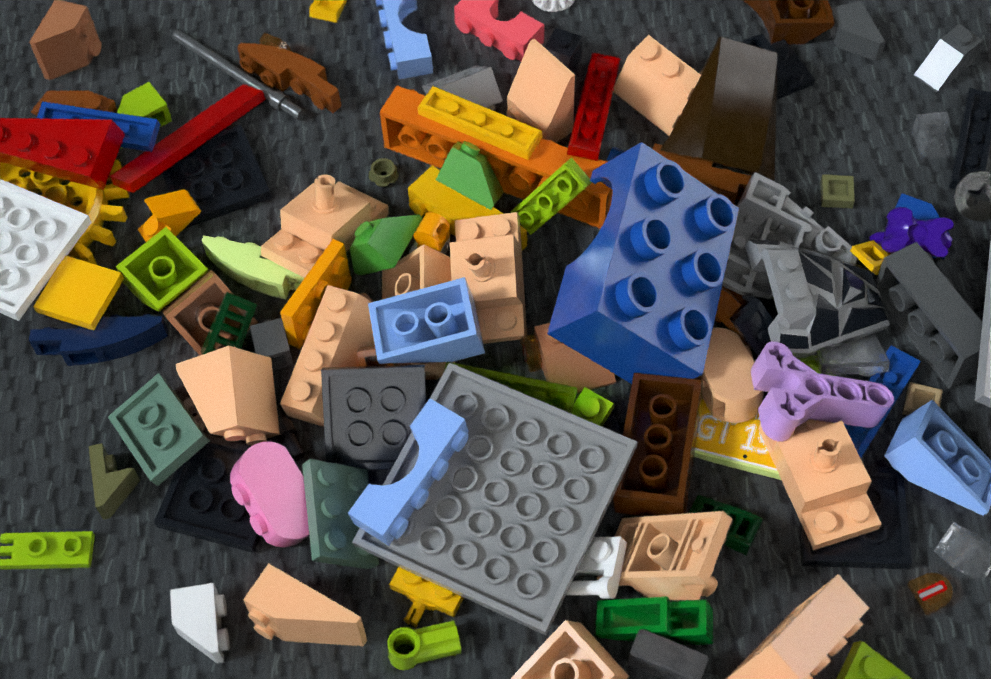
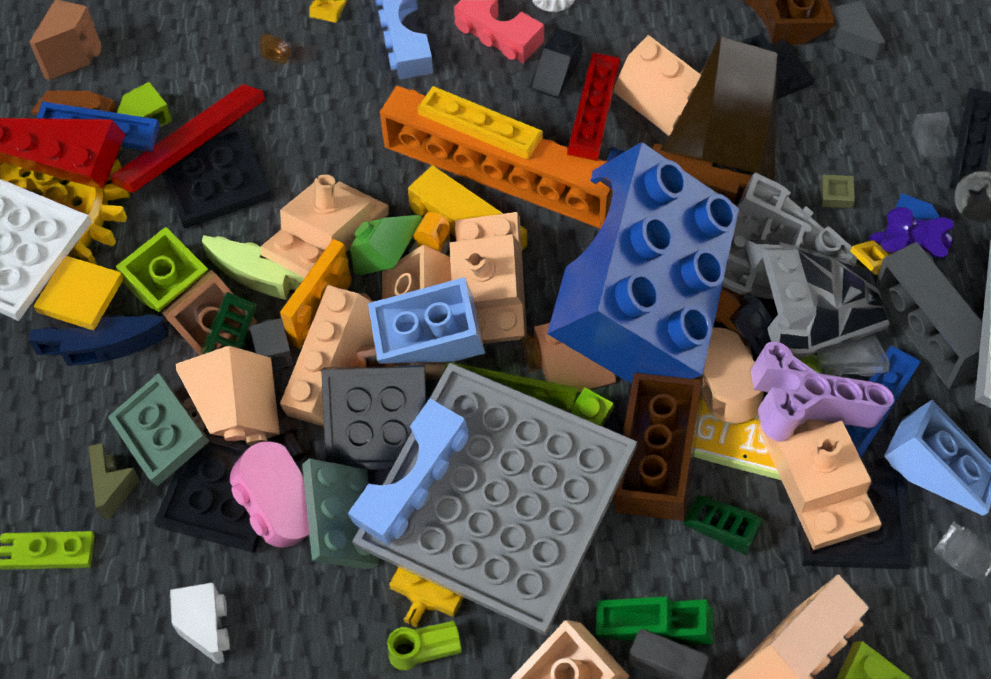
(169, 210): light orange slope -> none
(276, 98): dark grey bar -> none
(285, 69): dark orange slope -> none
(299, 613): light nougat slope -> none
(383, 166): olive plate -> none
(470, 175): bright green slope -> none
(472, 84): light grey slope -> none
(543, 93): light nougat slope -> none
(552, 196): lime tile -> none
(602, 559): white plate -> none
(672, 553): light nougat brick -> none
(918, 395): tan tile -> none
(931, 592): clear orange tile -> none
(949, 58): slope -> none

